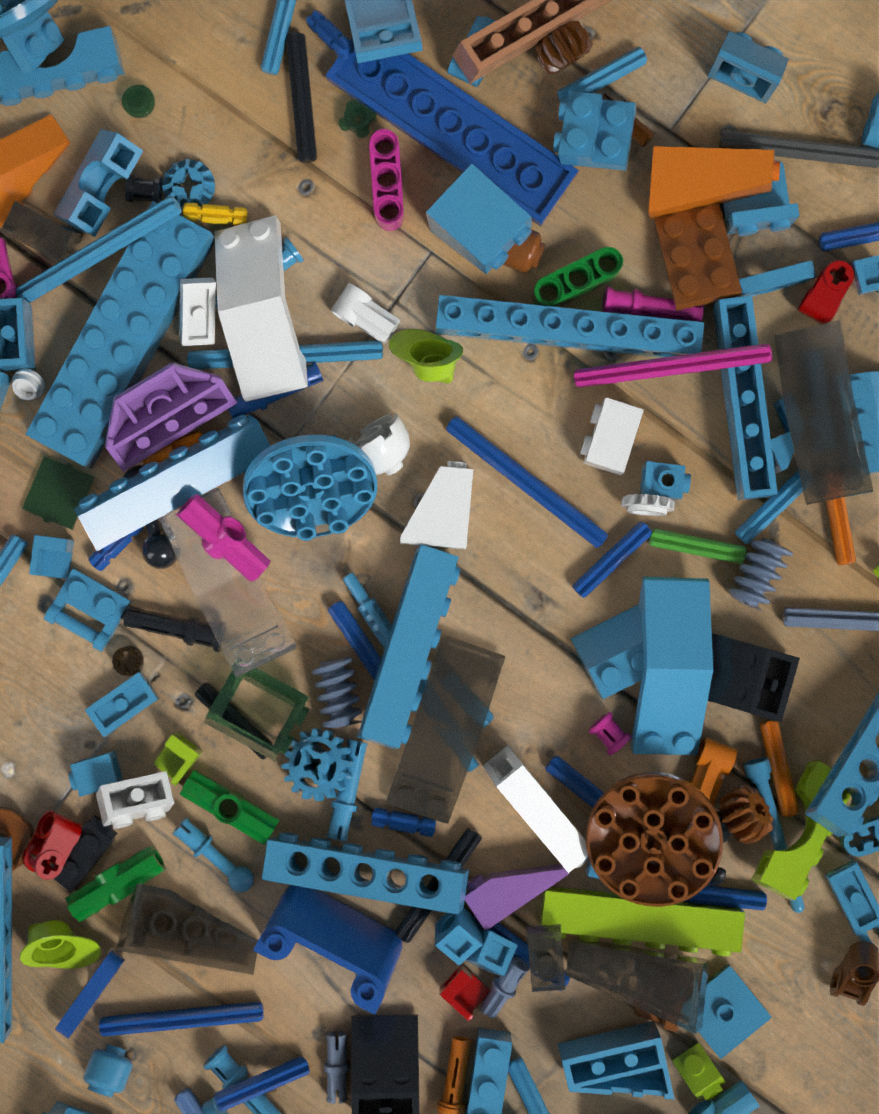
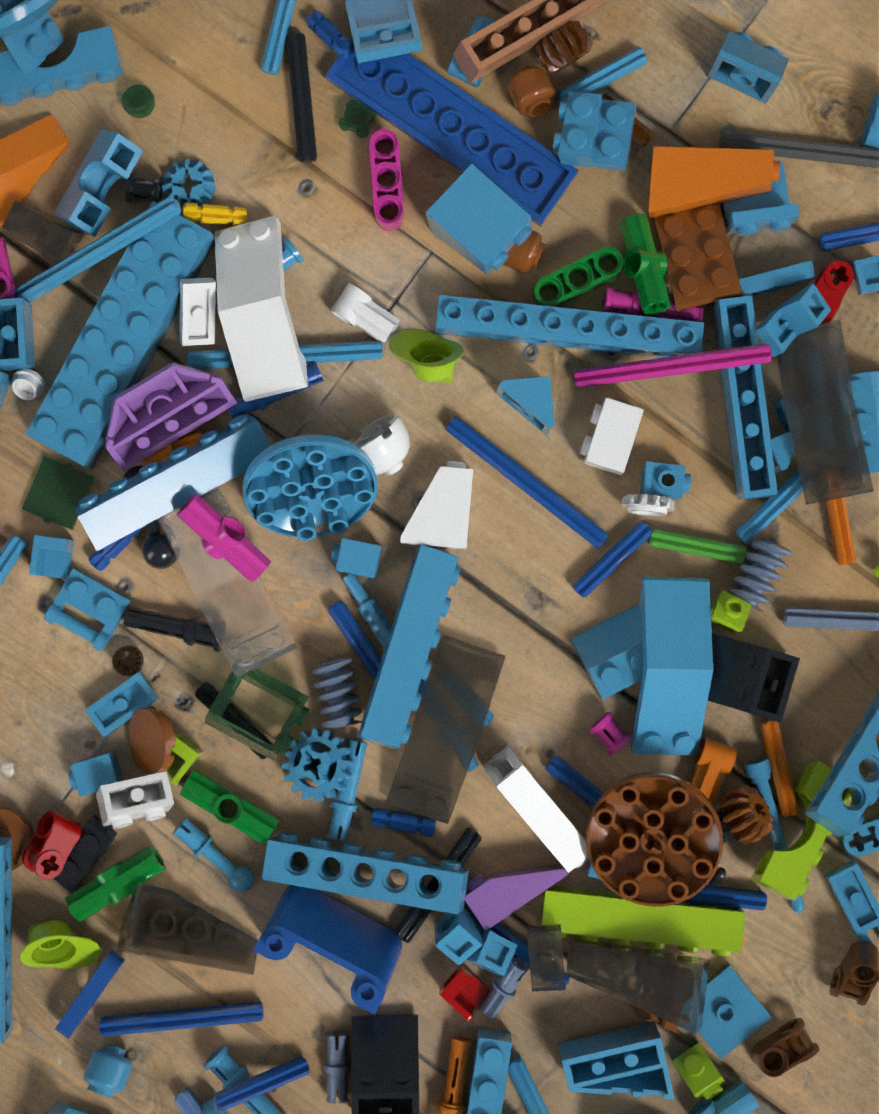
(151, 740): none -> dark orange tile
(356, 558): none -> dark azure brick
(531, 91): none -> dark orange head
(531, 399): none -> dark azure slope
(645, 264): none -> green piece
(729, 612): none -> lime bracket
(787, 1048): none -> reddish brown piece
(792, 318): none -> dark azure slope

